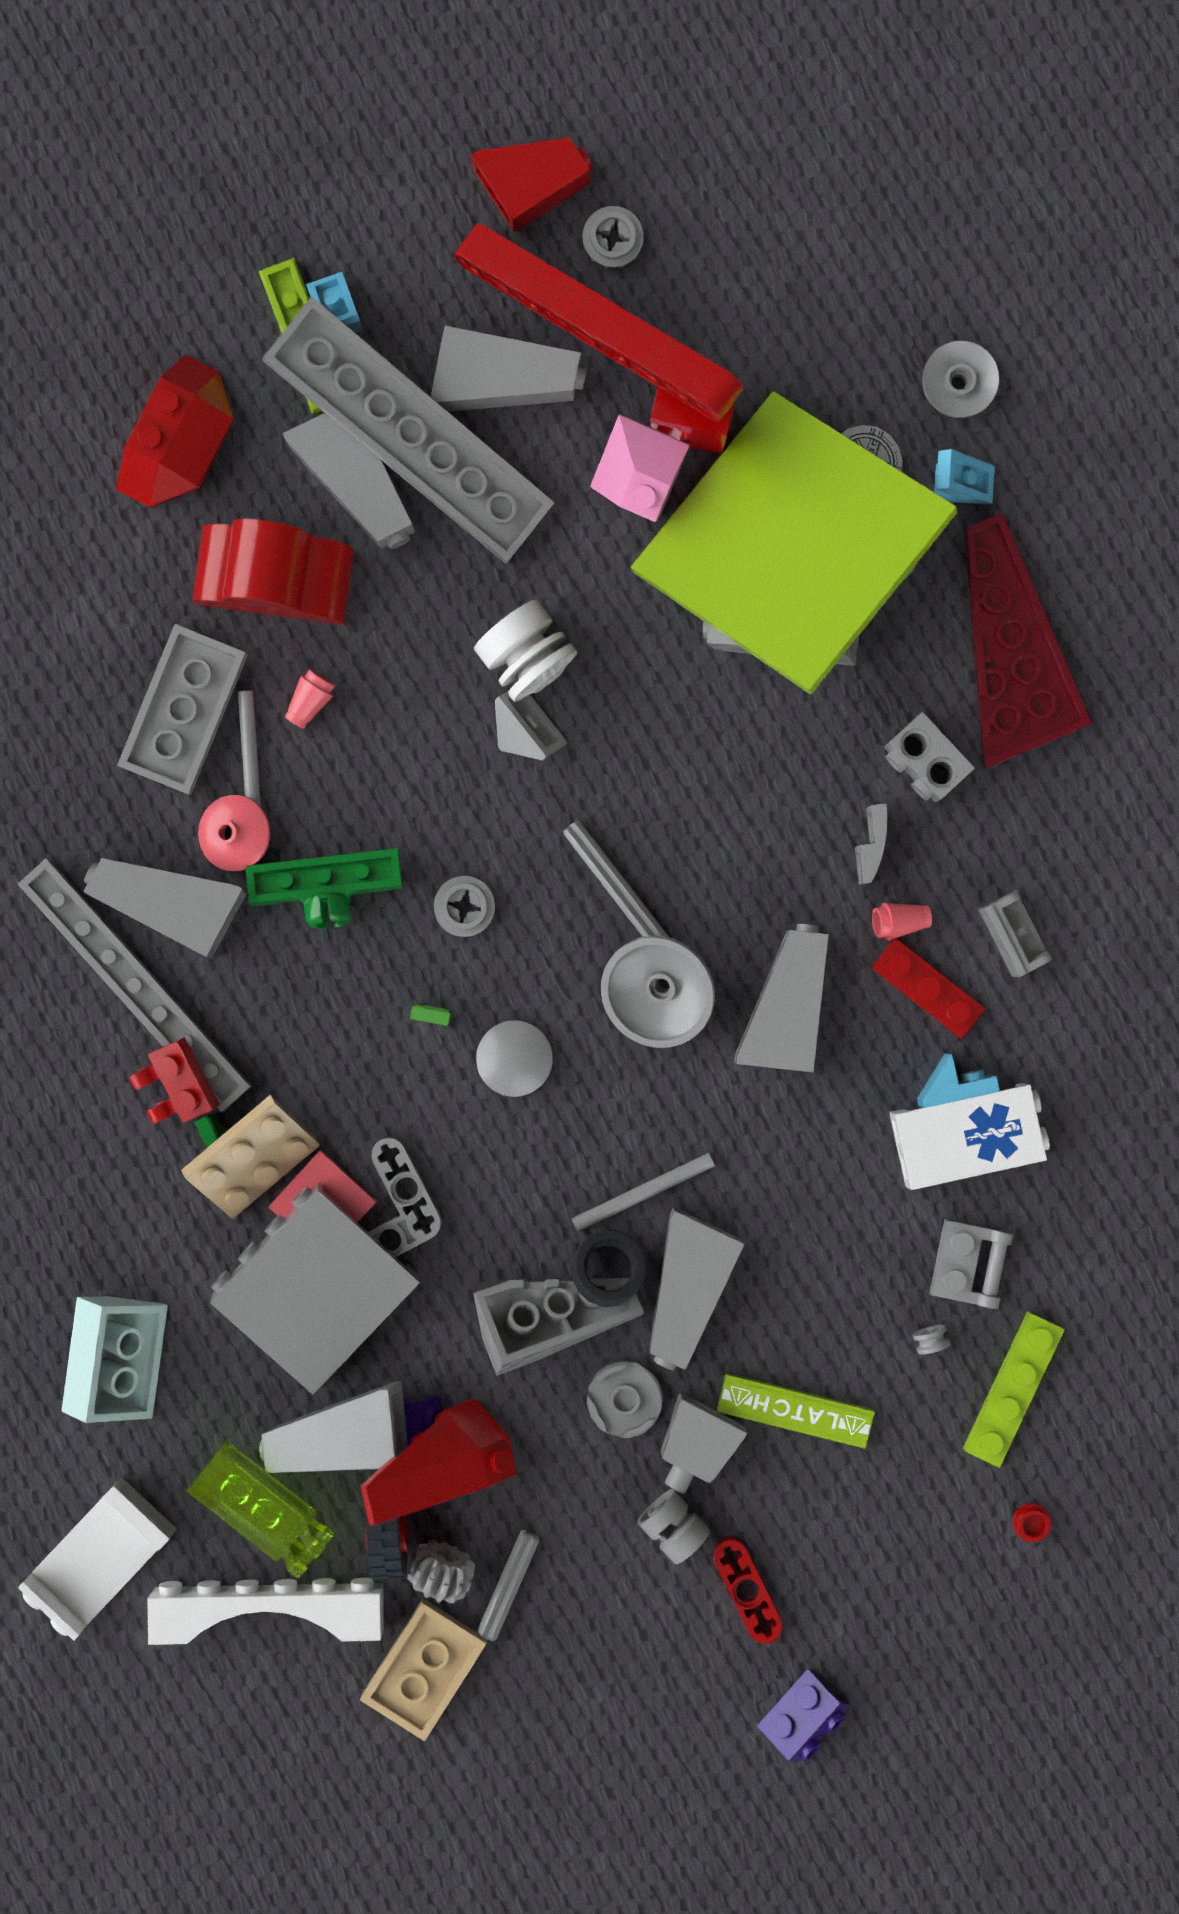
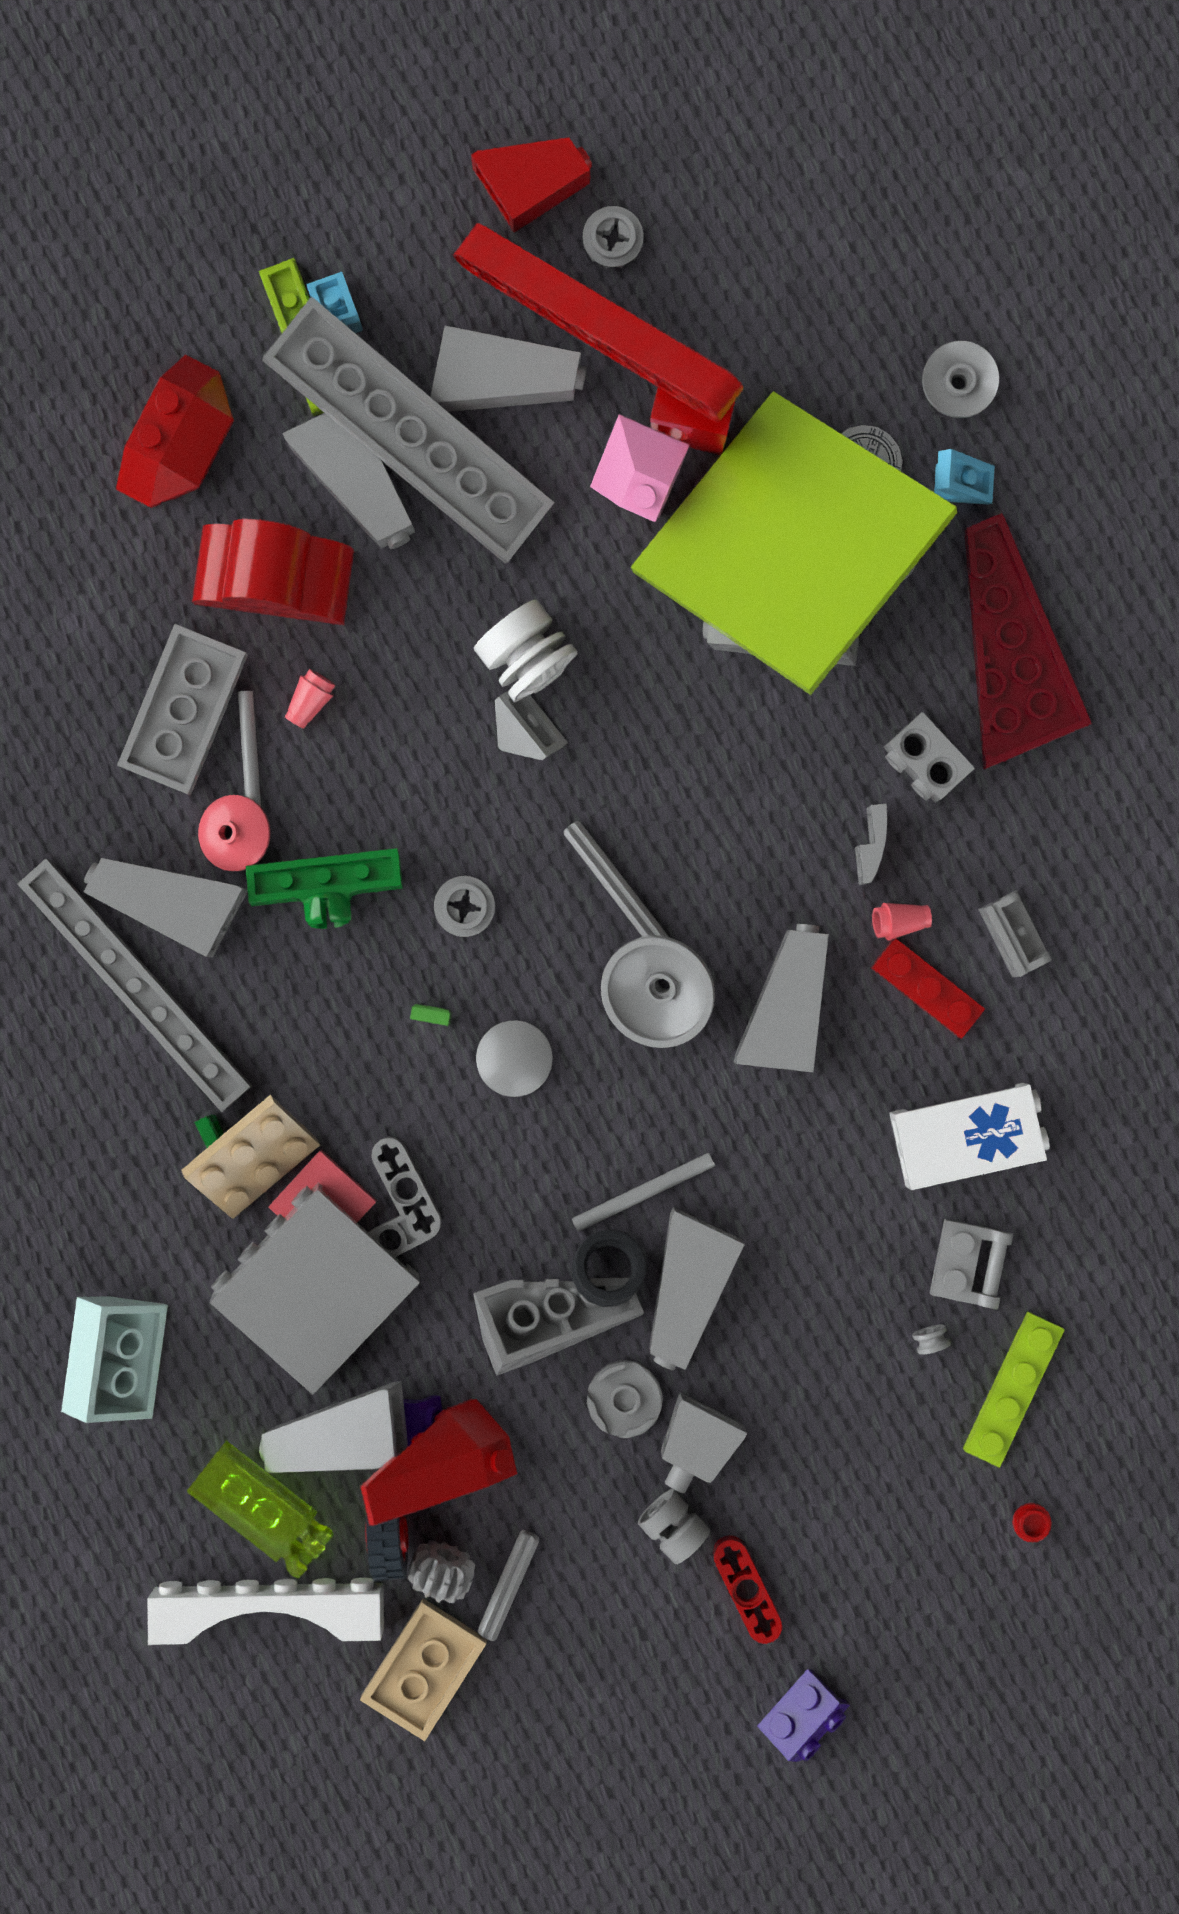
(96, 1559): white panel -> none
(183, 1080): red plate -> none
(795, 1410): lime tile -> none
(945, 1088): medium azure slope -> none

